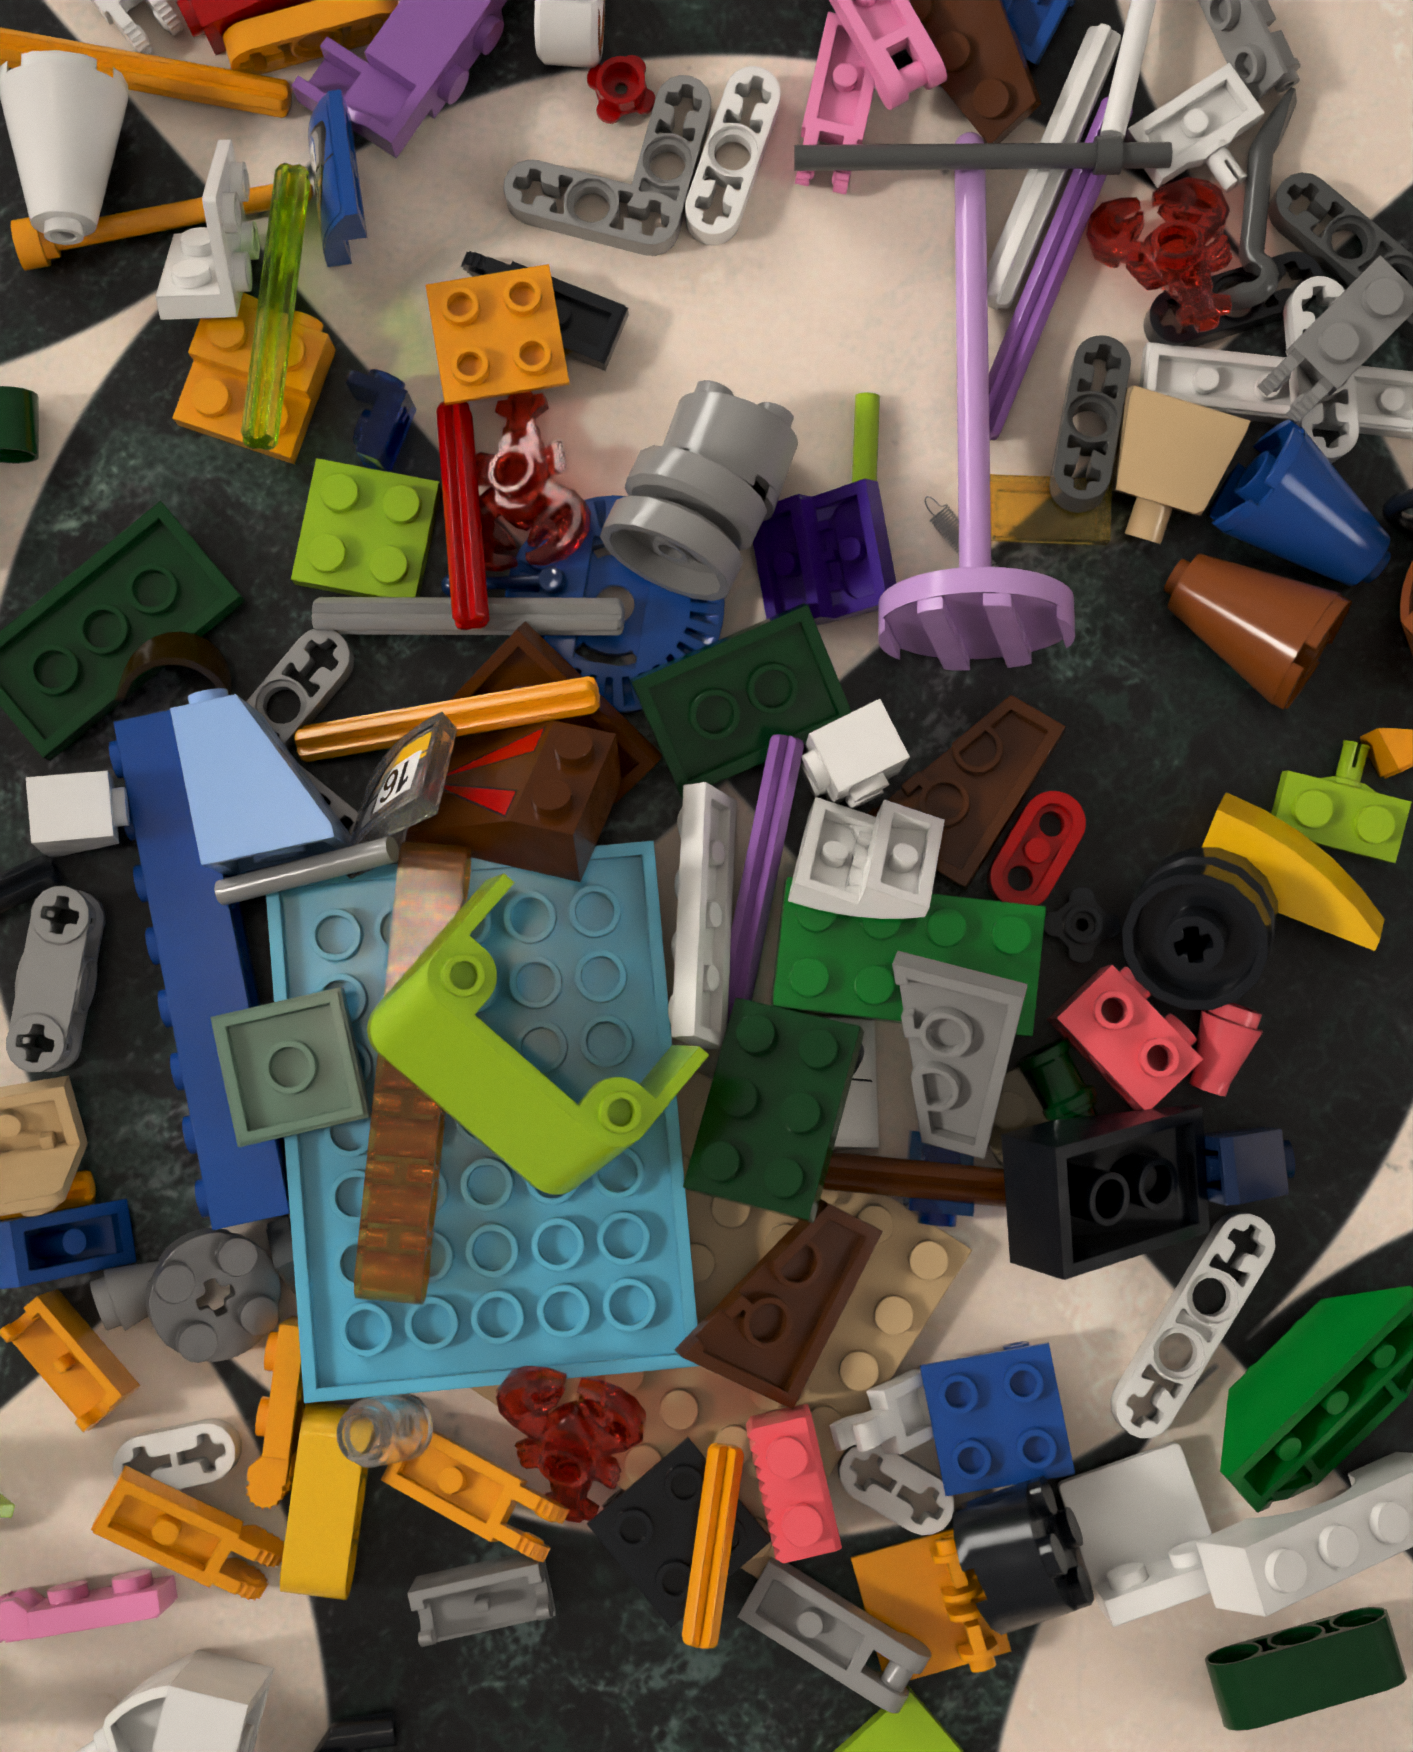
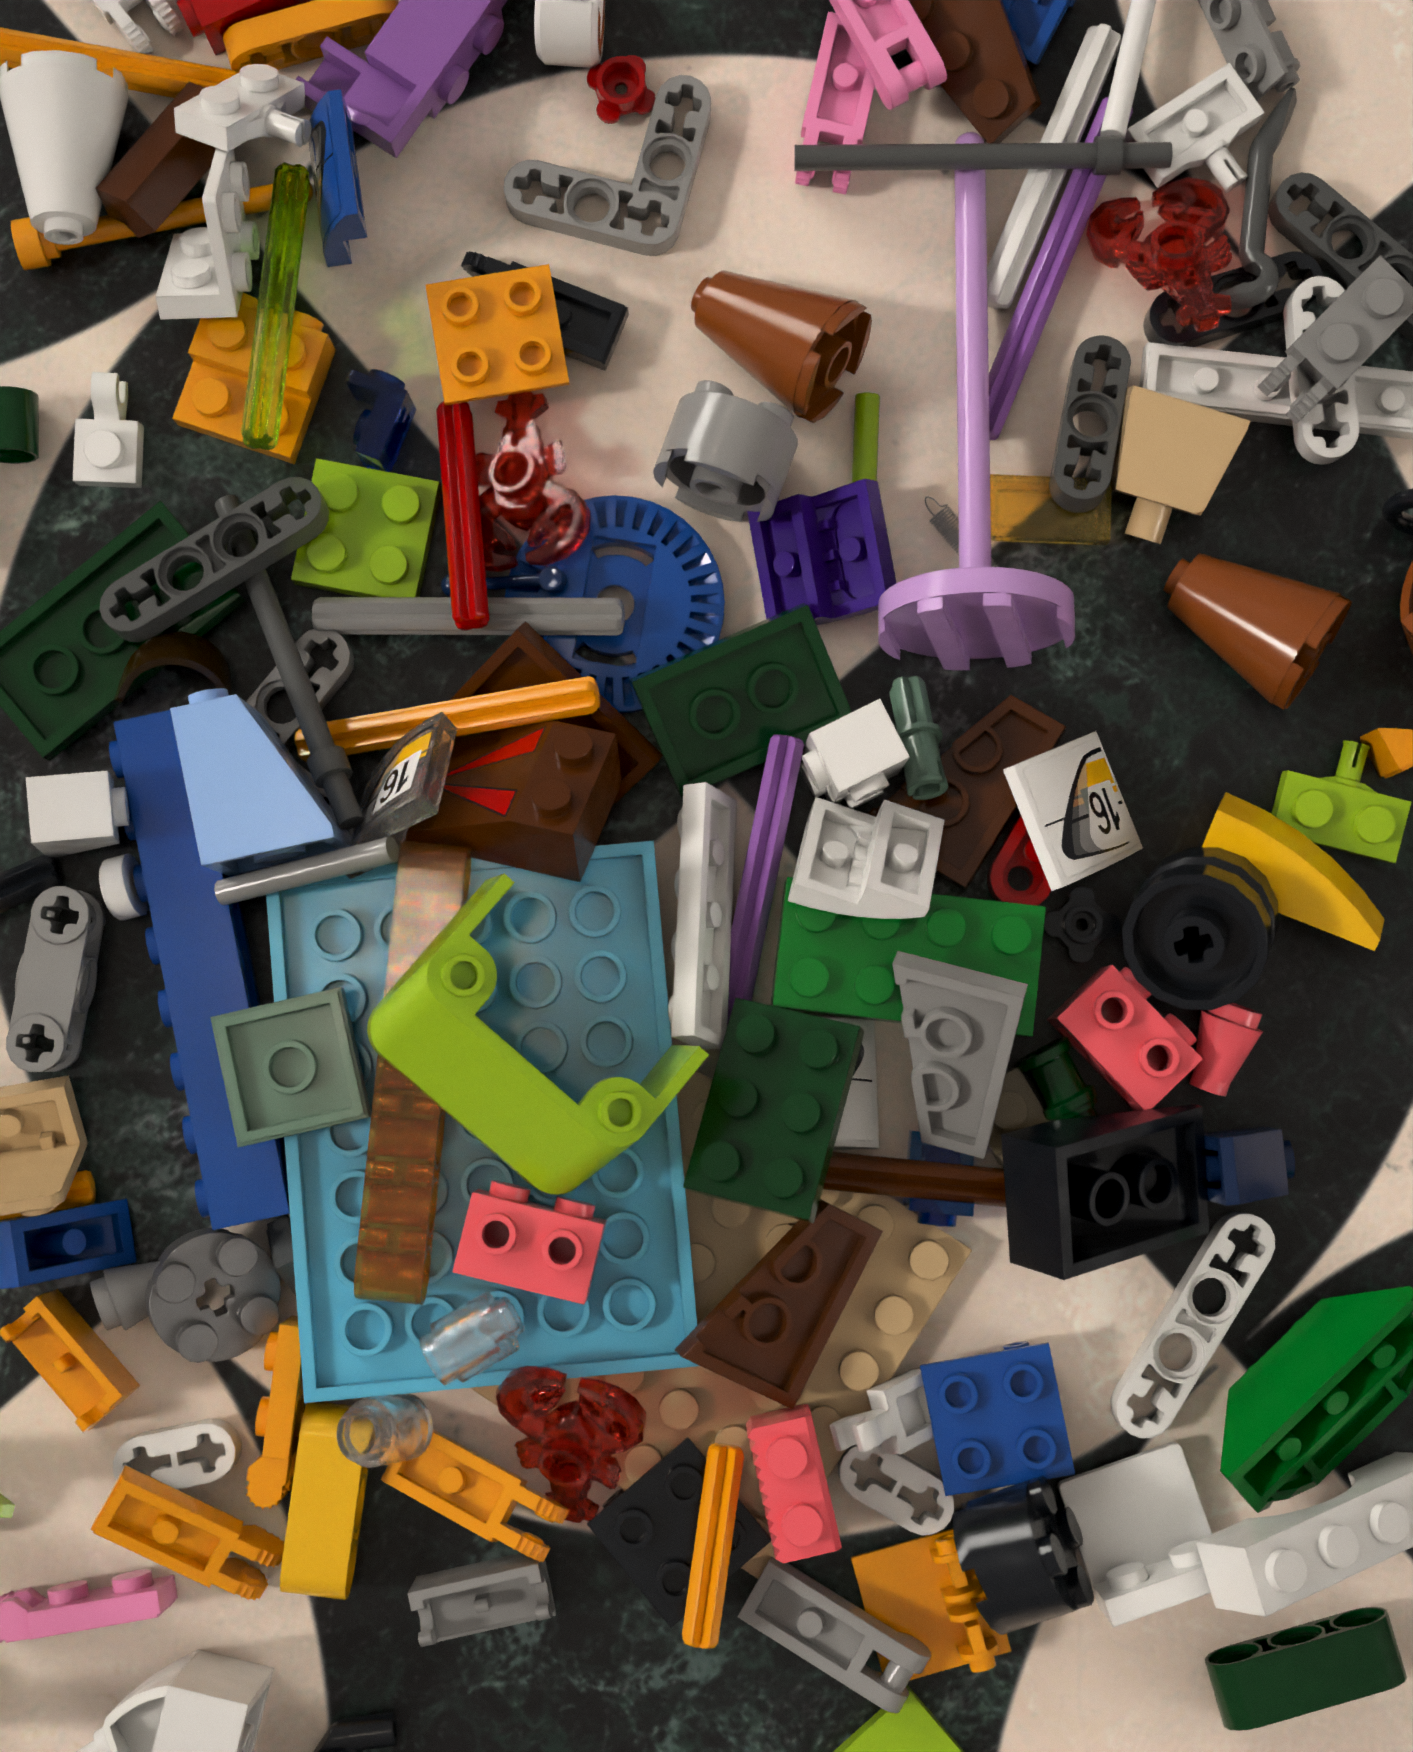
(109, 446): none -> white plate
(119, 888): none -> white tile
(155, 172): none -> reddish brown piece
(209, 549): none -> dark grey beam
(245, 108): none -> white plate
(327, 761): none -> dark grey bar
(472, 1338): none -> clear brick
(530, 1242): none -> coral brick
(683, 522): light grey wheel -> none
(761, 122): white beam -> none
(784, 337): none -> dark orange cone
(920, 737): none -> sand green axle
(1073, 810): none -> white slope
(1301, 510): blue cone -> none

